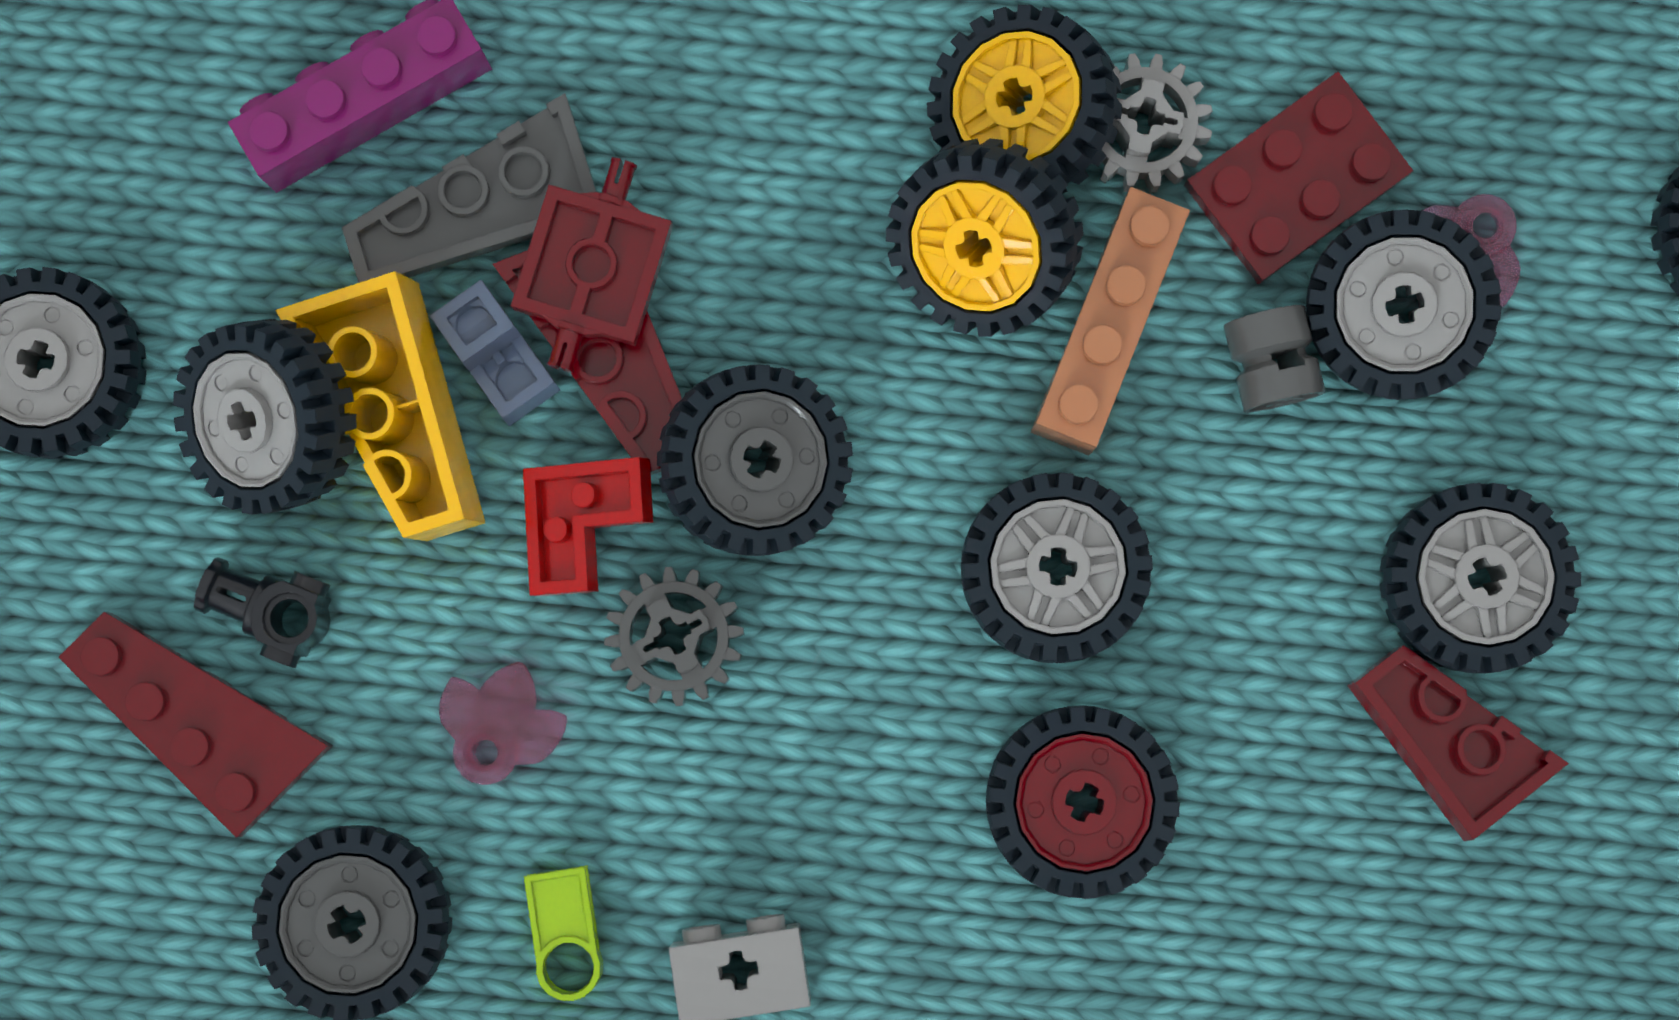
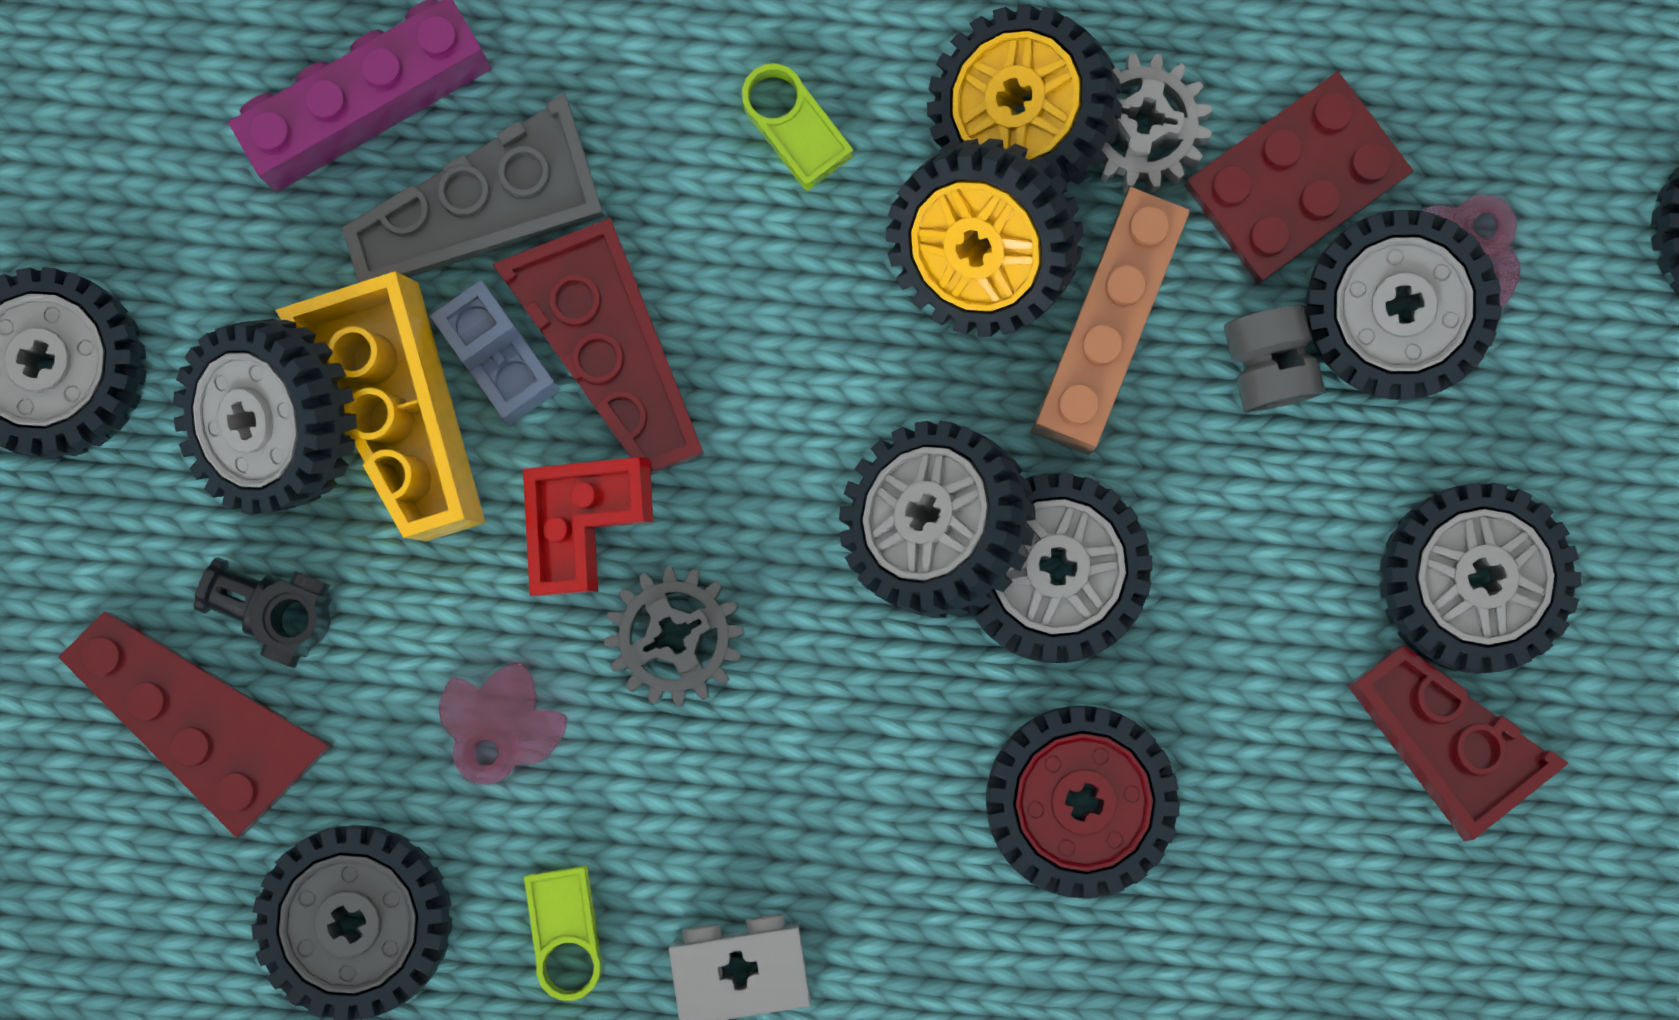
(592, 265): dark red plate -> none
(798, 441): wheel -> none
(804, 136): none -> lime piece
(979, 526): none -> wheel

